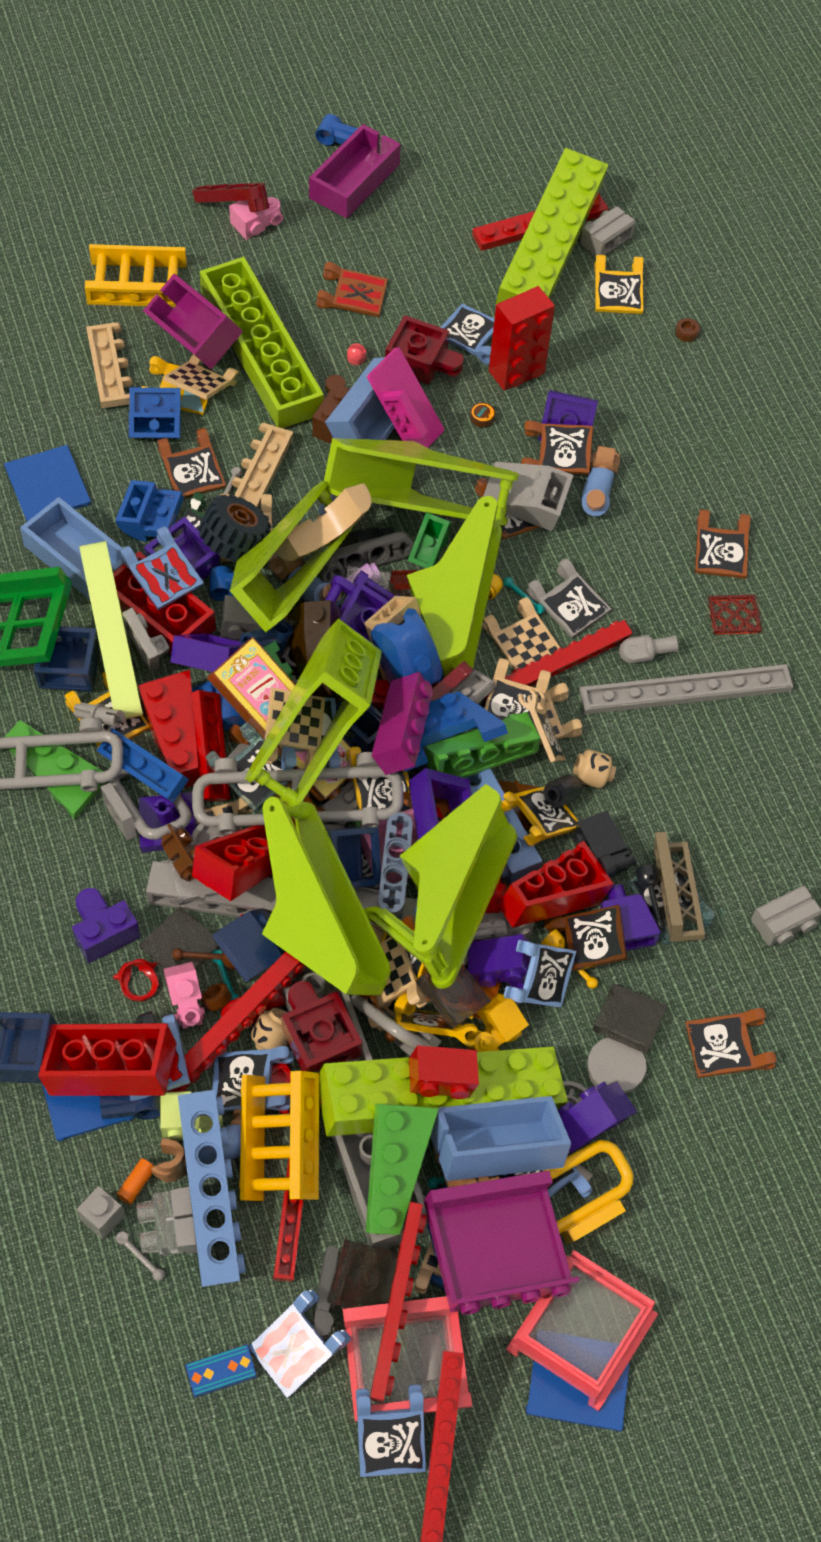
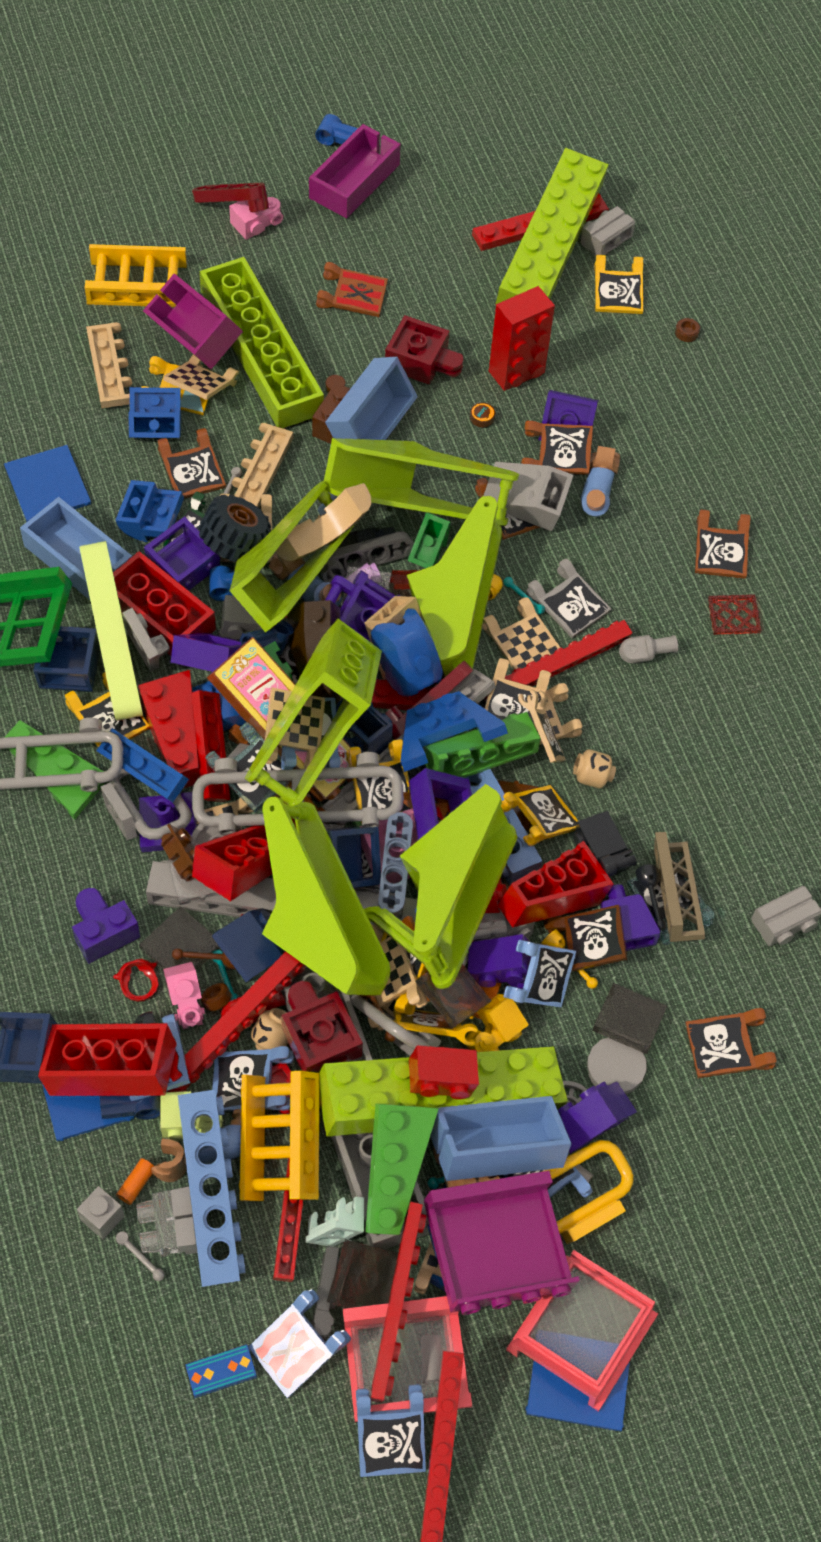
(99, 711): light grey axle -> none
(165, 573): flag -> none
(338, 1224): none -> light aqua hinge
(356, 354): coral hinge -> none
(402, 723): magenta brick -> none
(405, 400): dark pink bracket -> none
(470, 331): flag -> none
(562, 790): black brick -> none
(685, 689): light grey tile -> none

